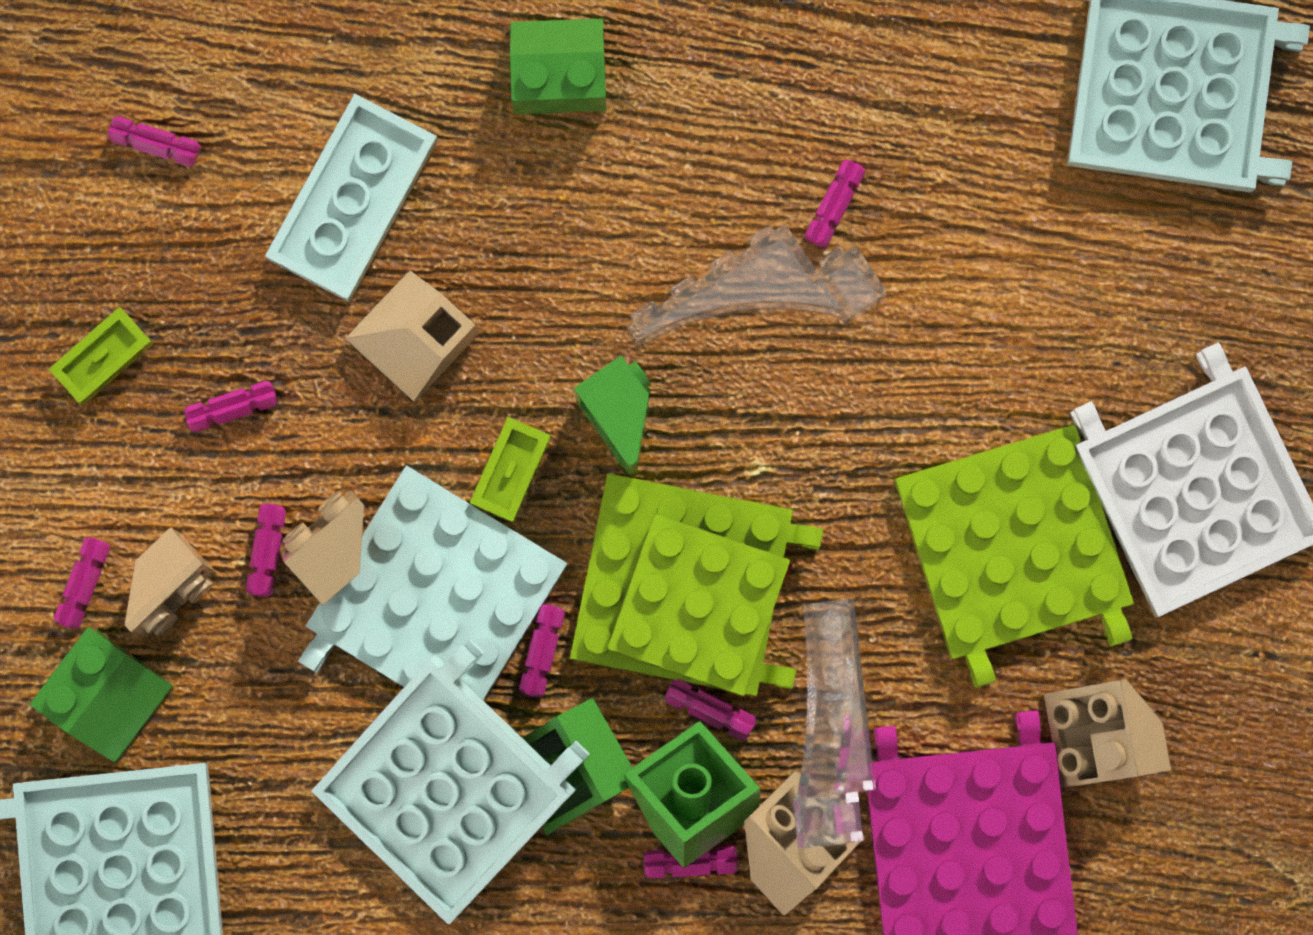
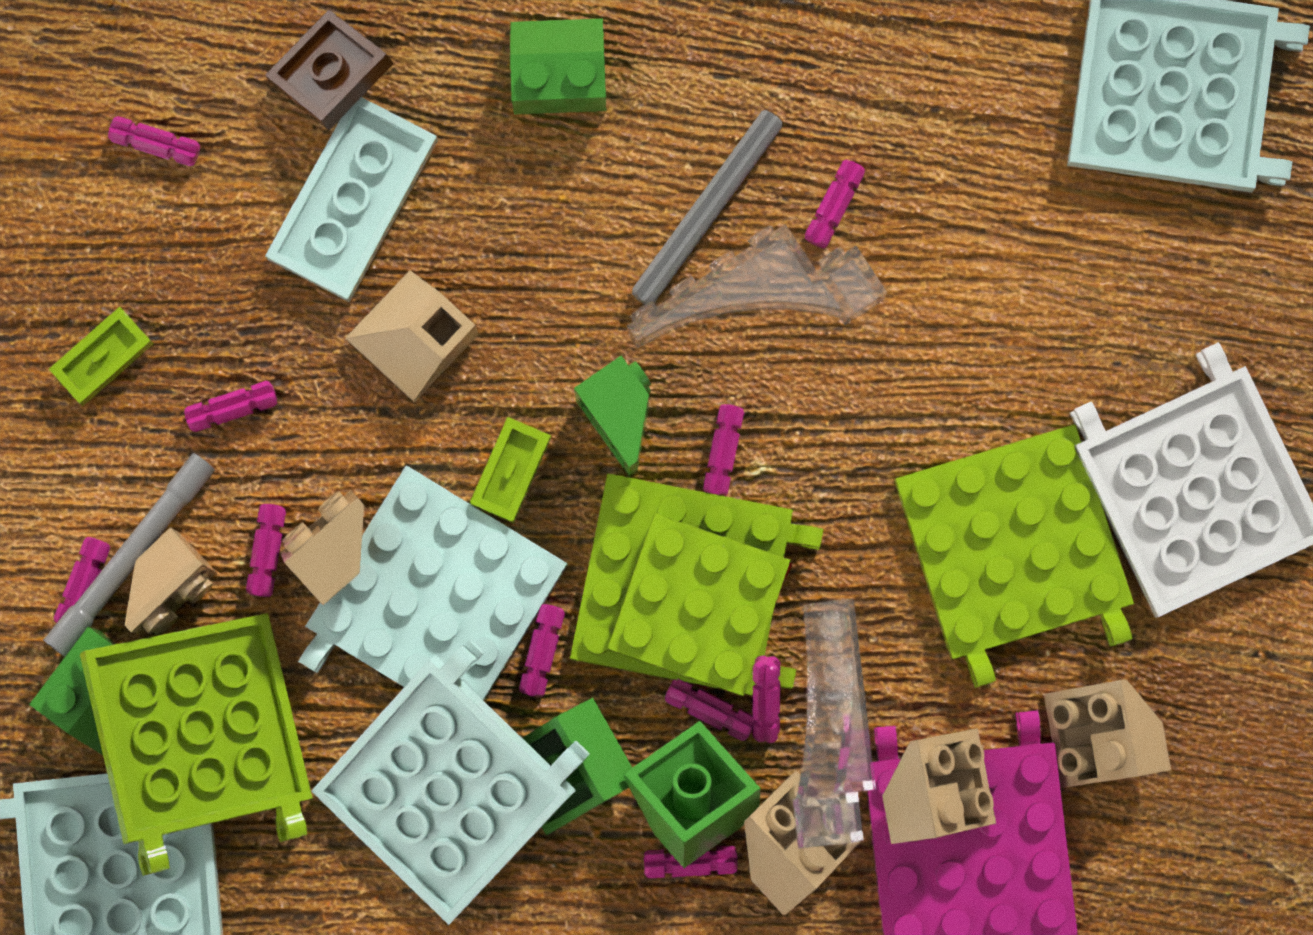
(81, 615): none -> light grey piece
(196, 732): none -> lime plate
(329, 69): none -> plate
(707, 207): none -> light grey axle
(723, 449): none -> dark pink axle
(766, 699): none -> dark pink axle
(939, 789): none -> tan slope

